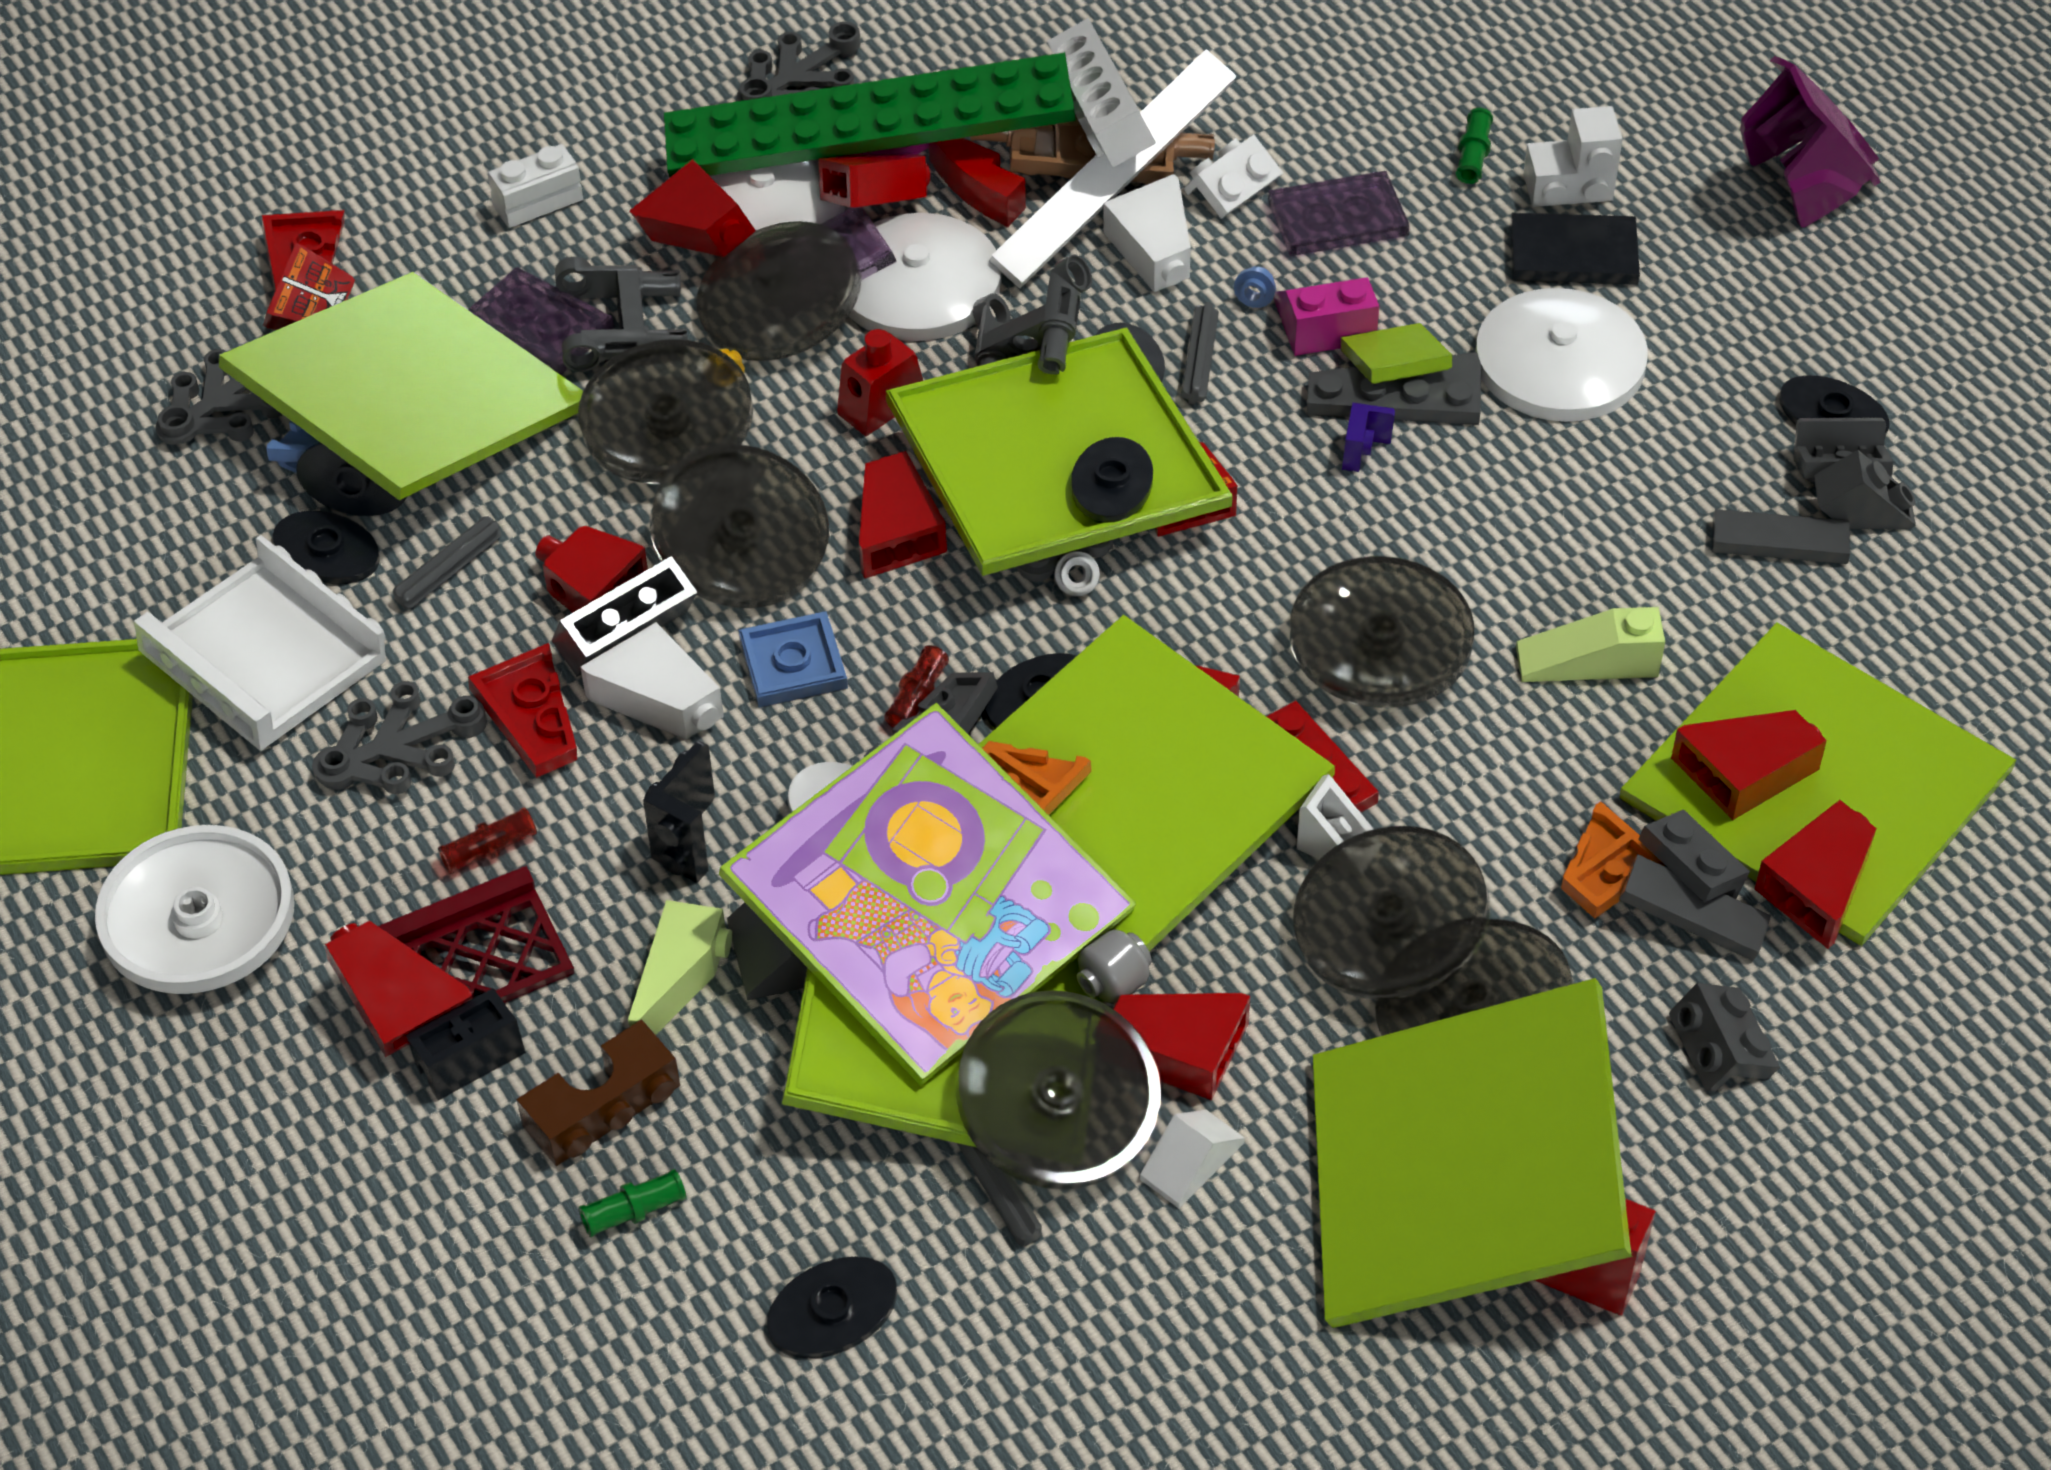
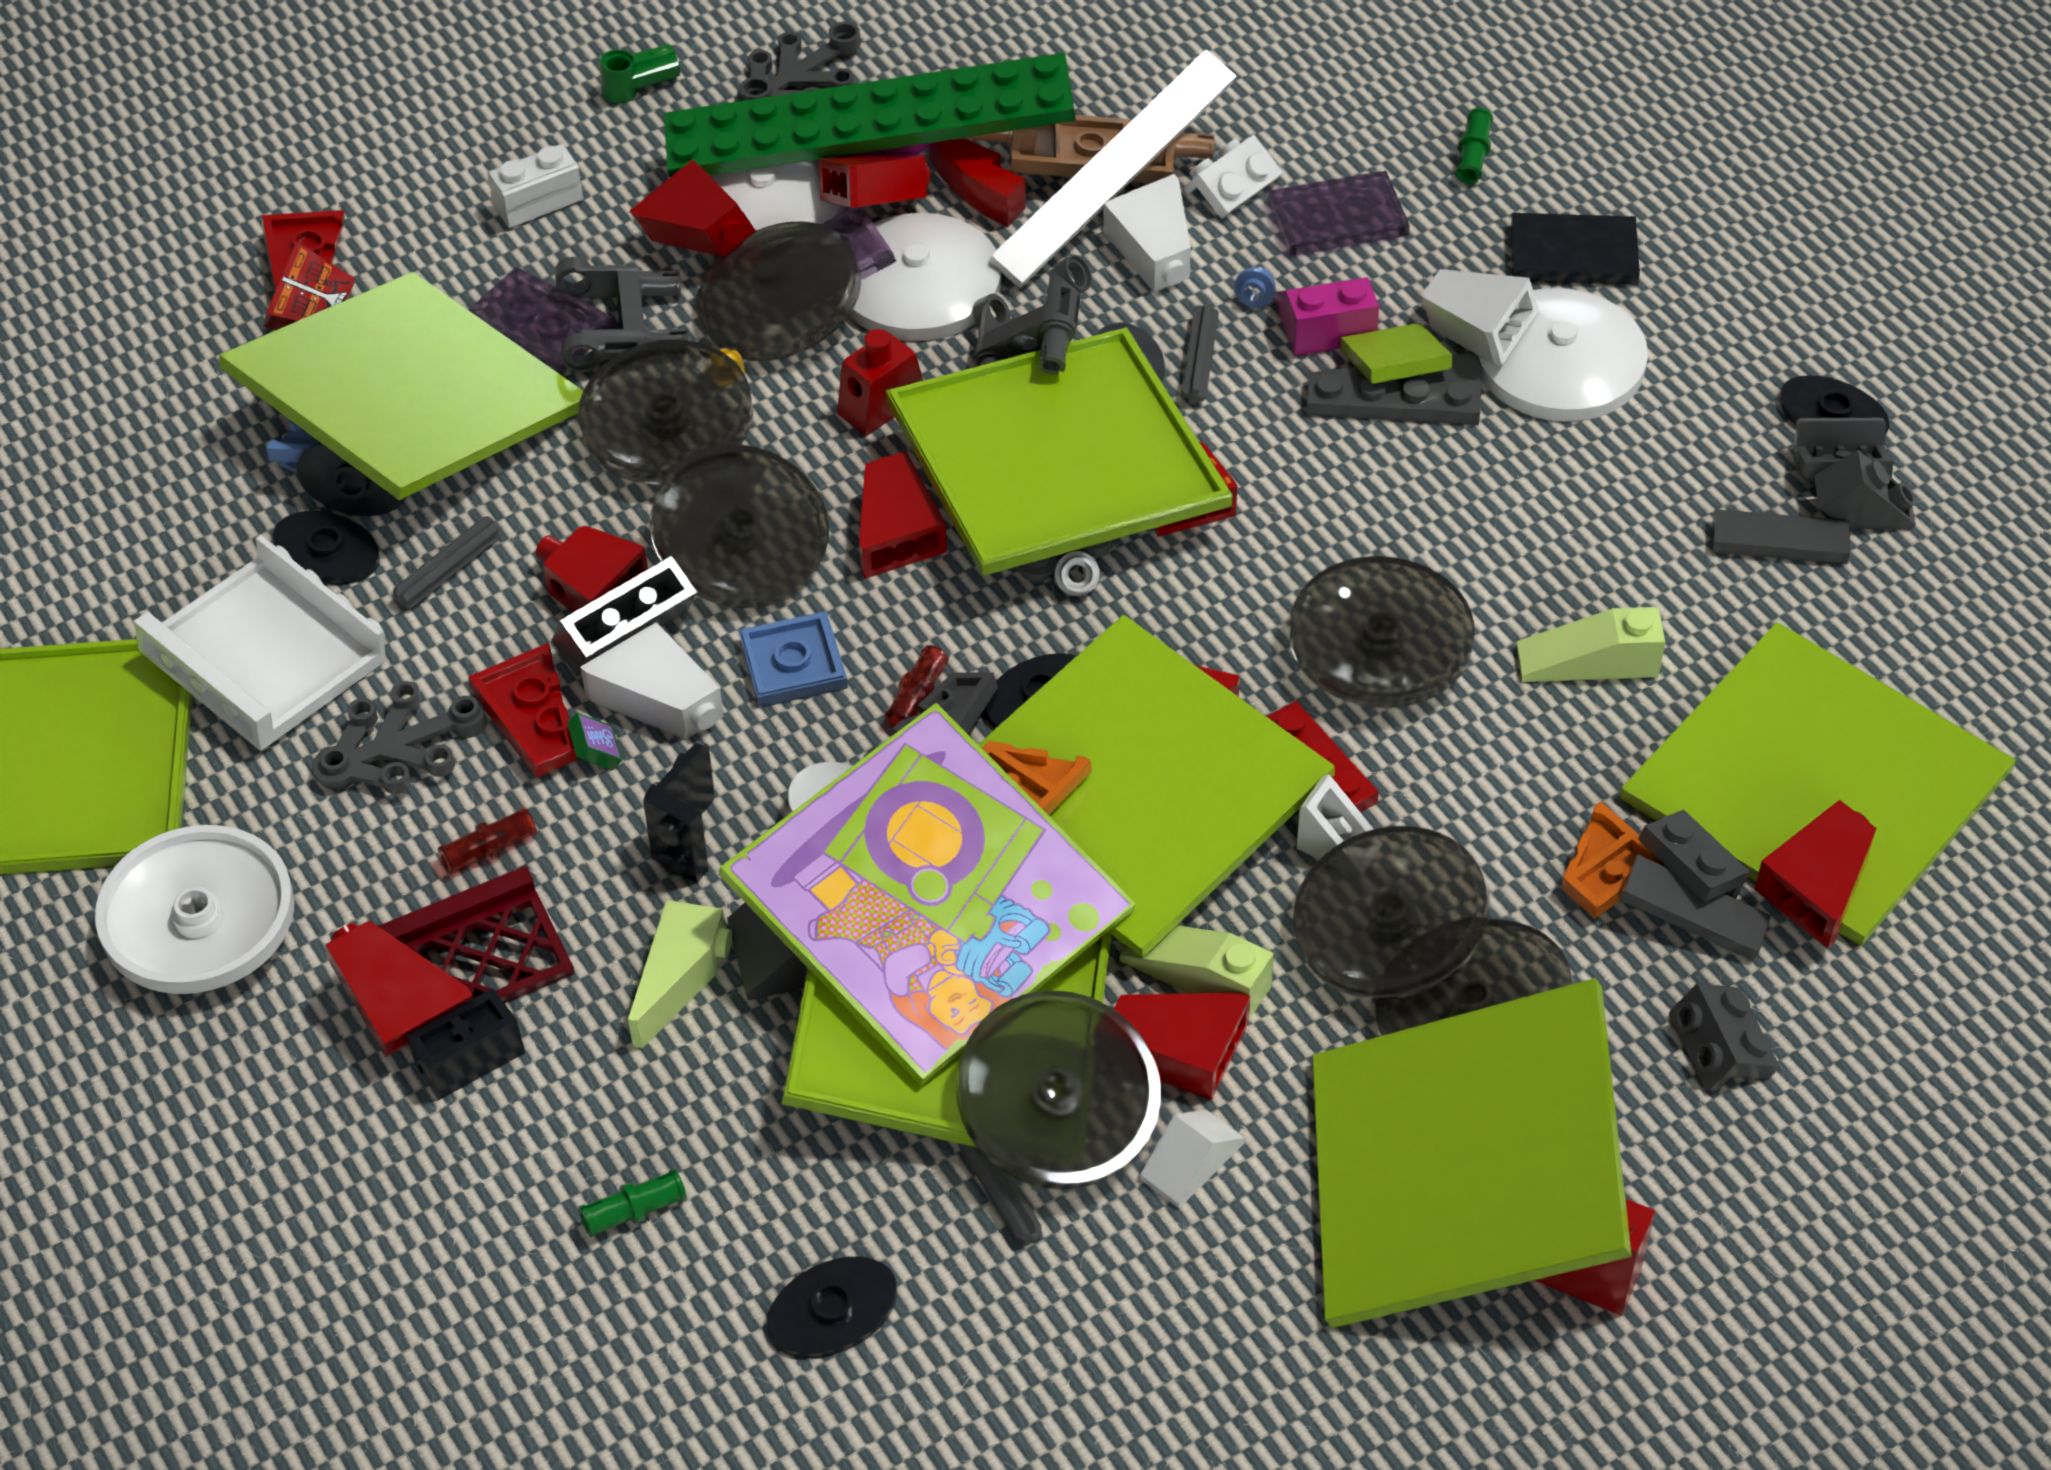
(182, 423): dark grey plant -> none
(570, 1119): reddish brown arch -> none
(594, 741): none -> tile
(626, 72): none -> green piece
(1101, 96): white brick -> none
(1112, 479): black piece -> none
(1113, 966): light grey head -> none
(1207, 963): none -> yellowish green slope
(1366, 426): dark purple bracket -> none
(1480, 311): none -> white slope
(1579, 167): white brick -> none
(1748, 757): red slope -> none
(1832, 153): magenta piece -> none

